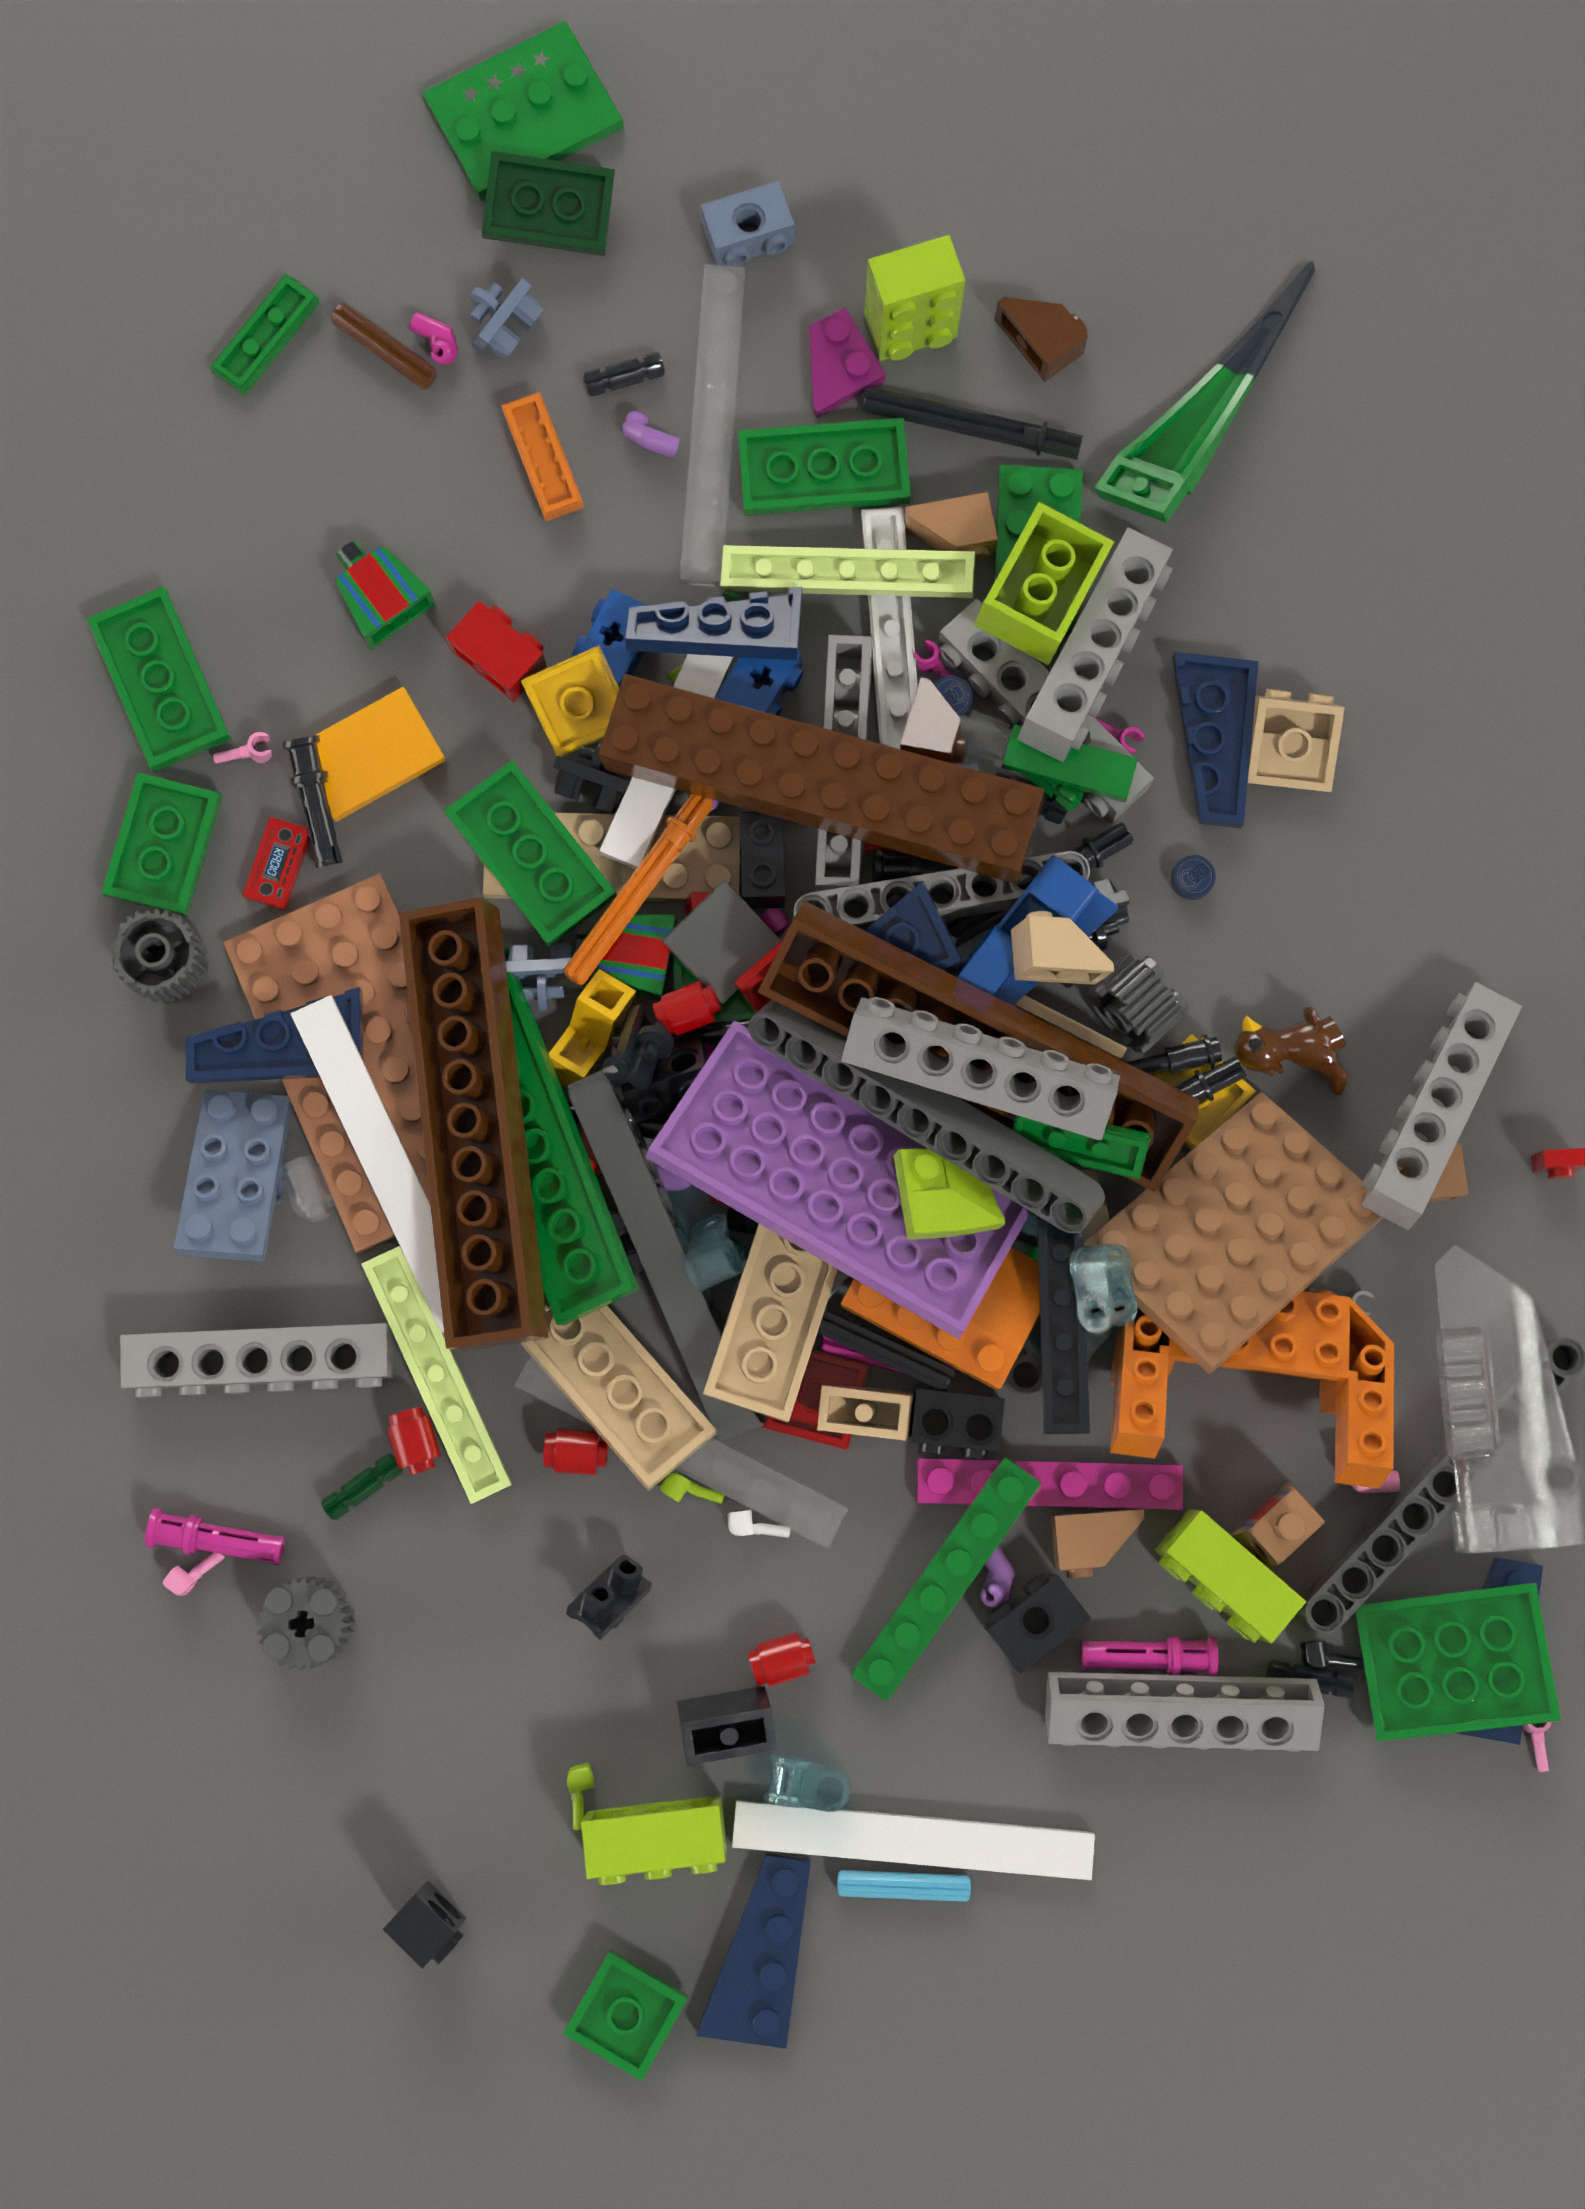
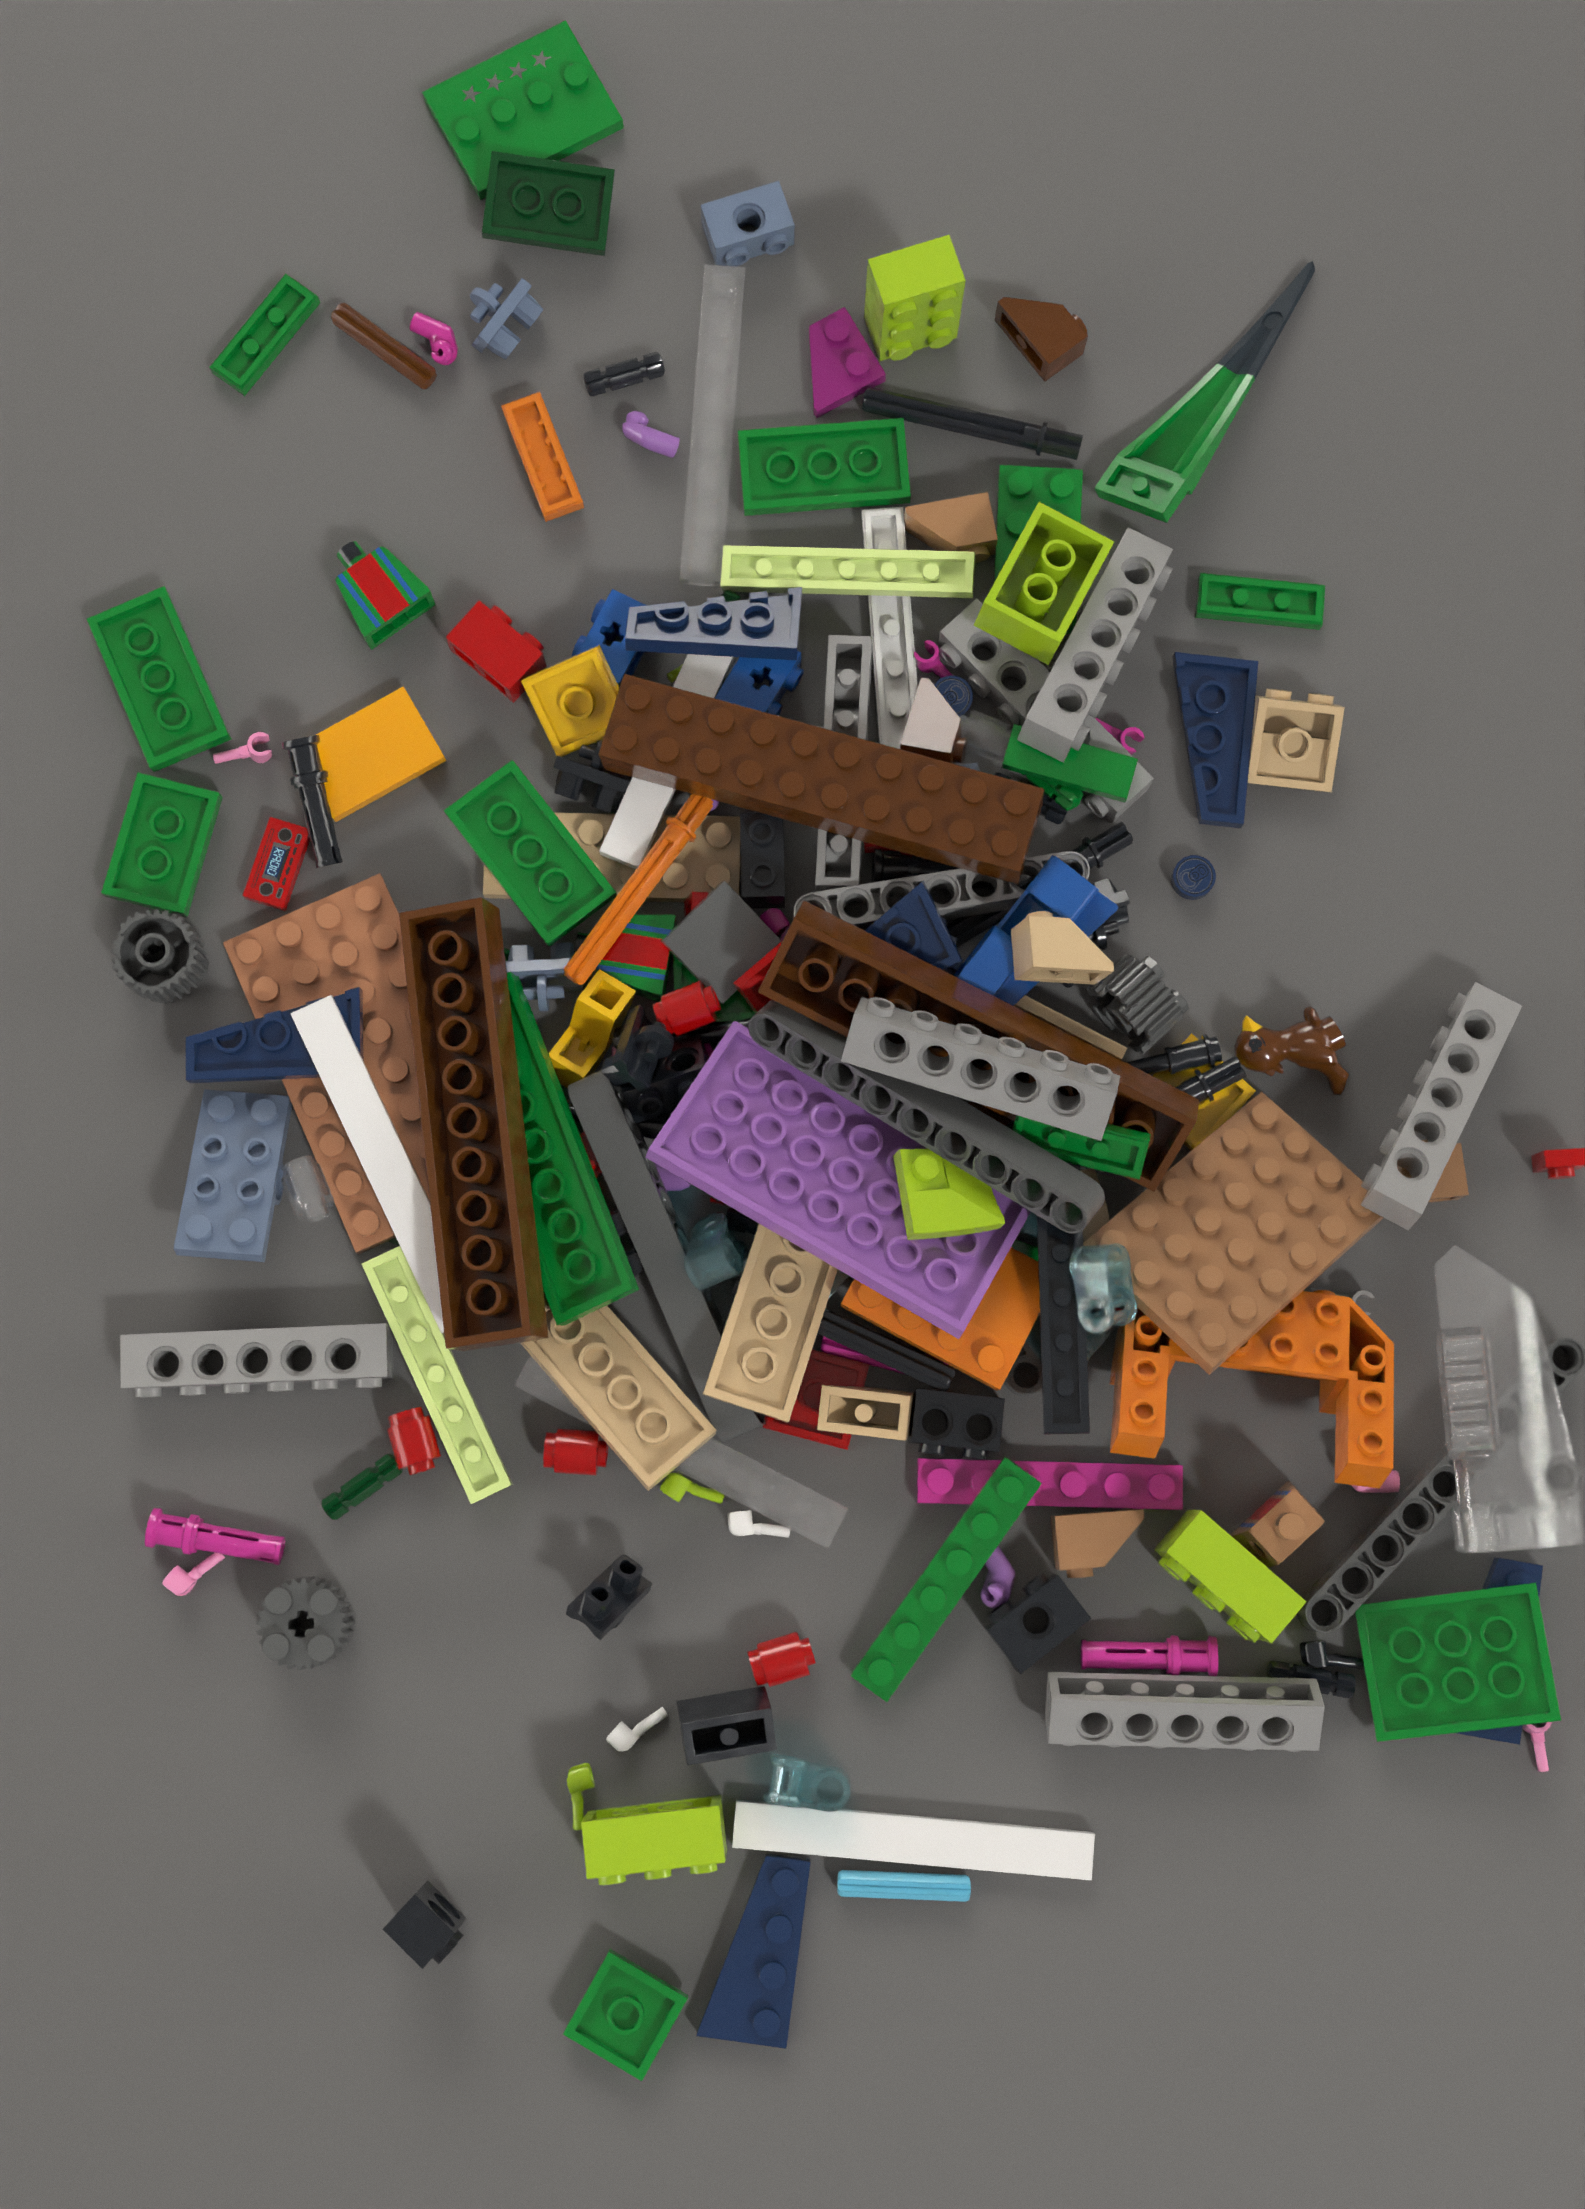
(623, 1738): none -> white hand
(1260, 601): none -> green tile

